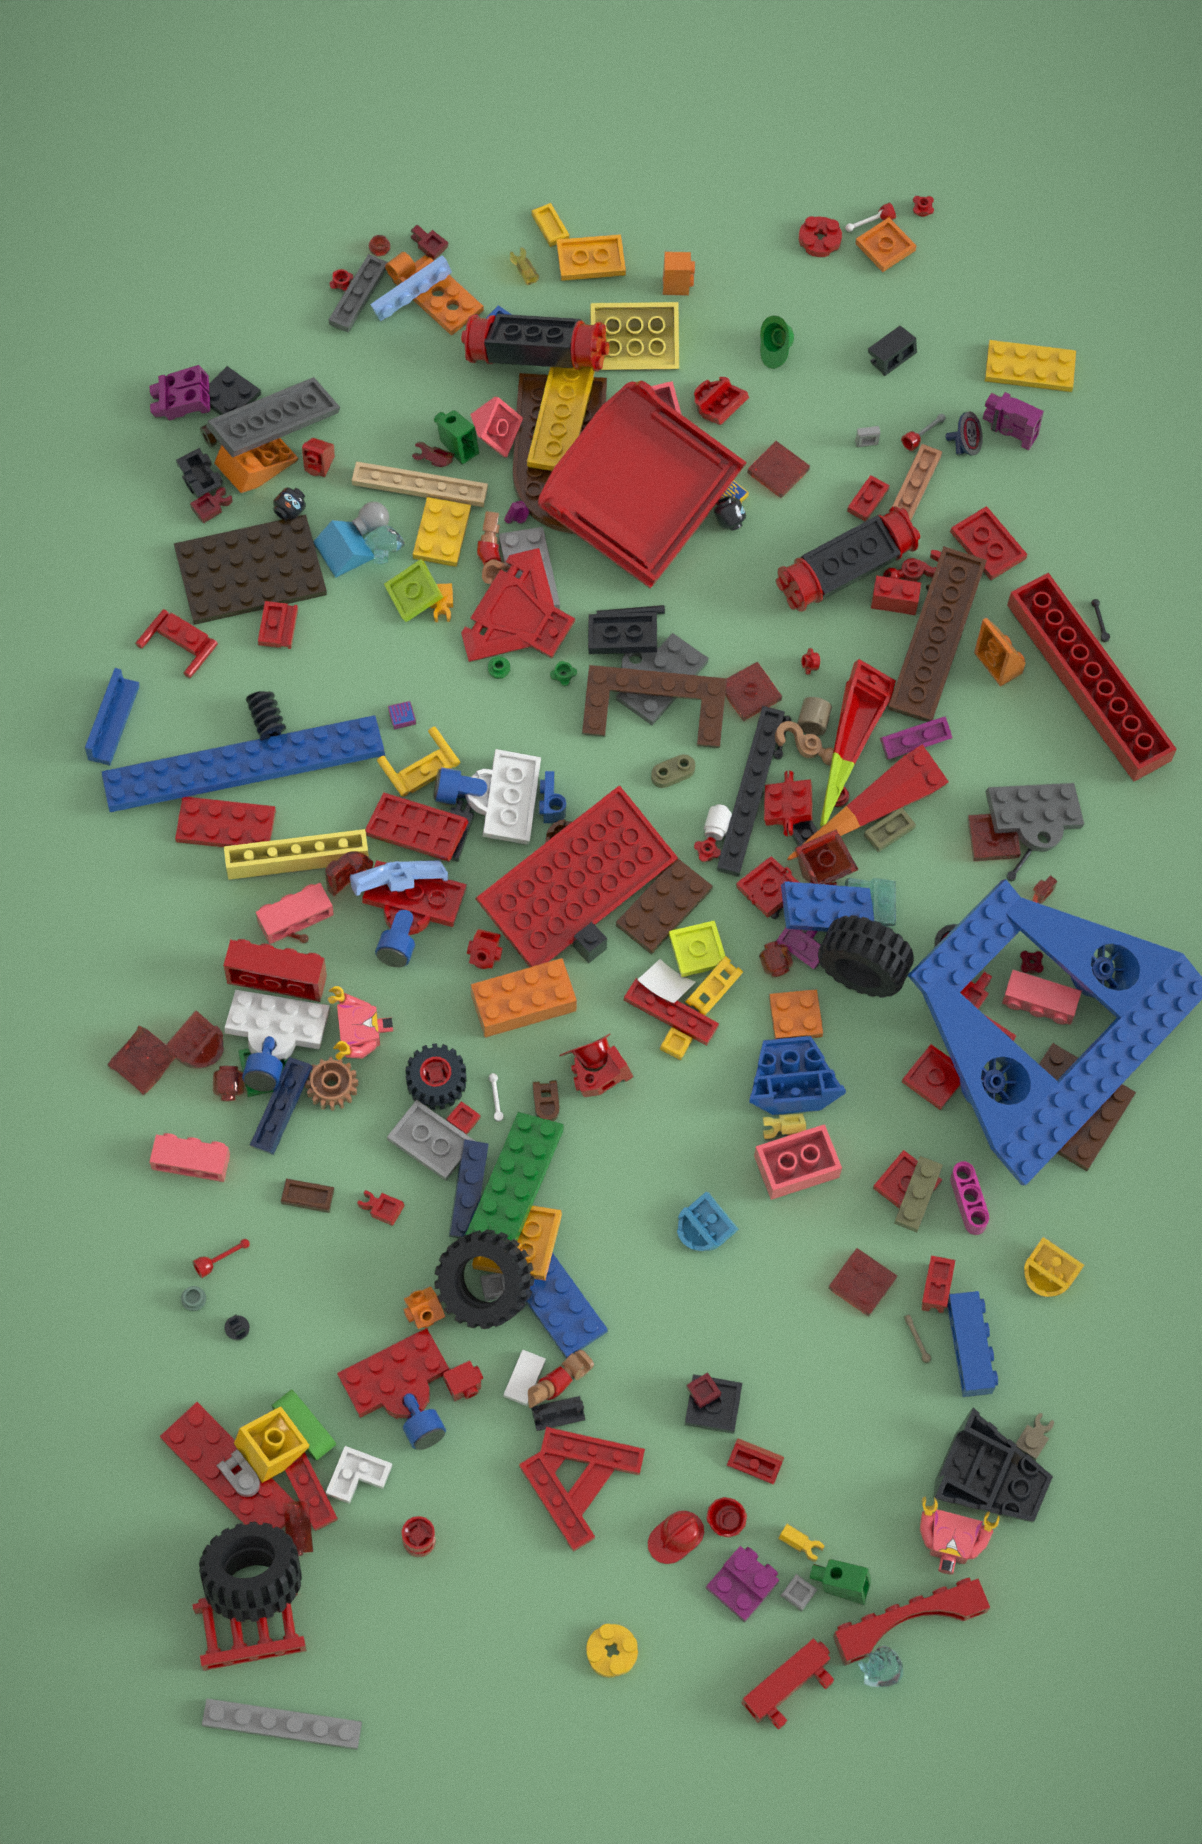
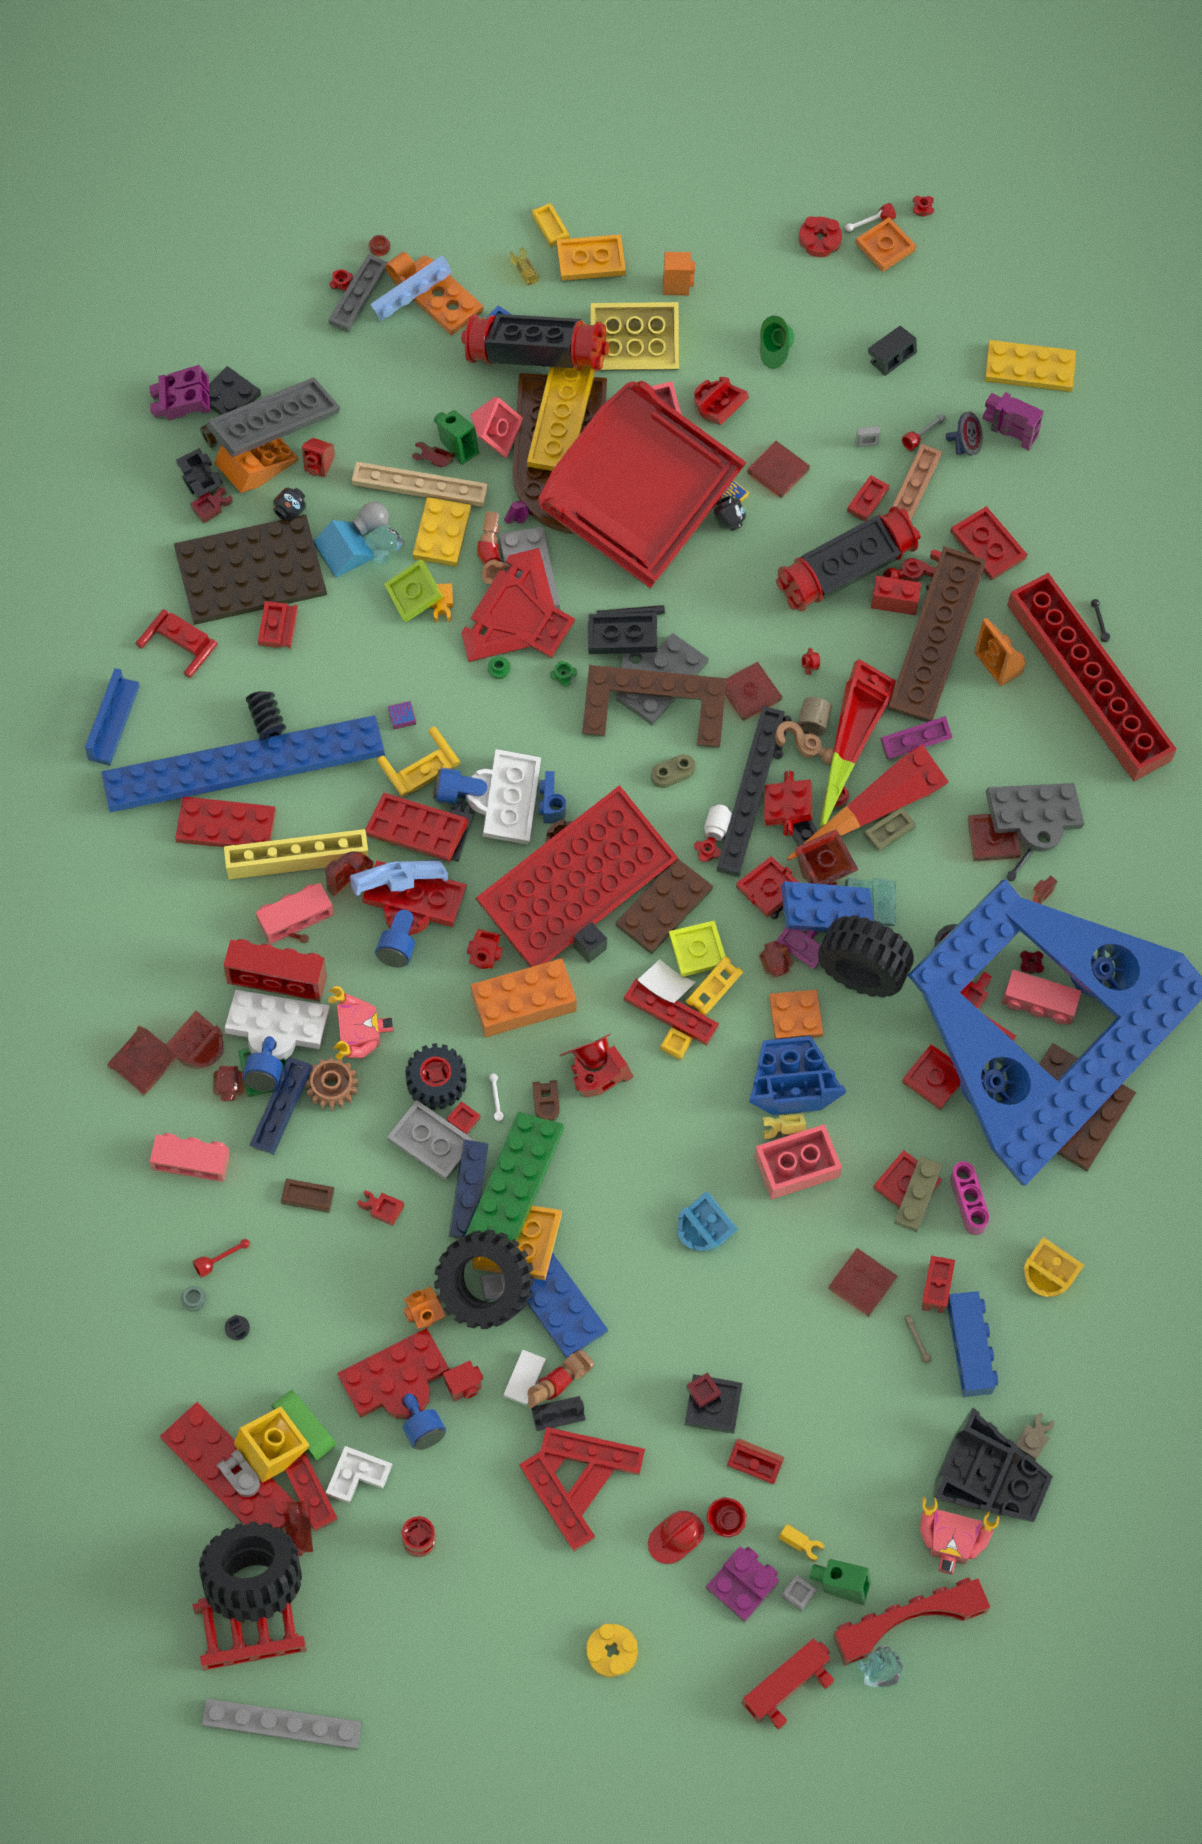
(429, 243): dark red plate -> none

